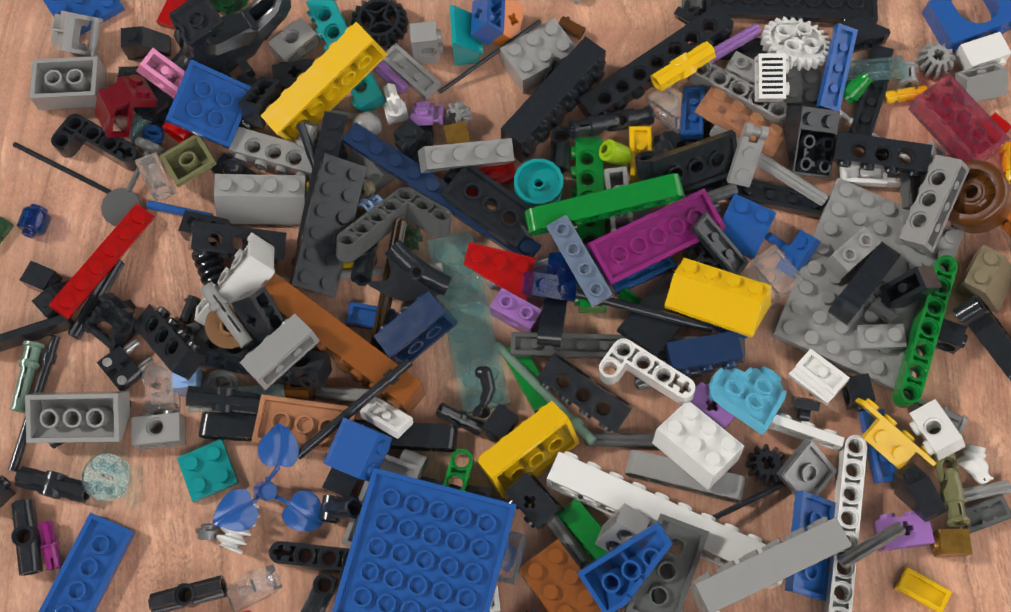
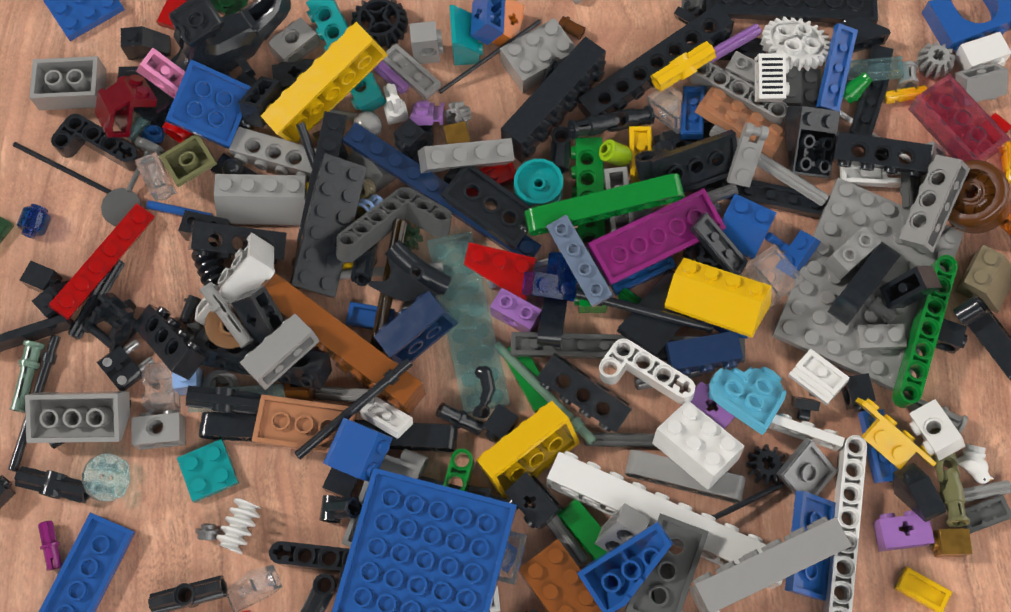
(25, 521): black piece -> none
(67, 33): light grey piece -> none
(237, 509): blue plant -> none
(312, 129): light grey bush -> none
(871, 545): flat silver axle -> none

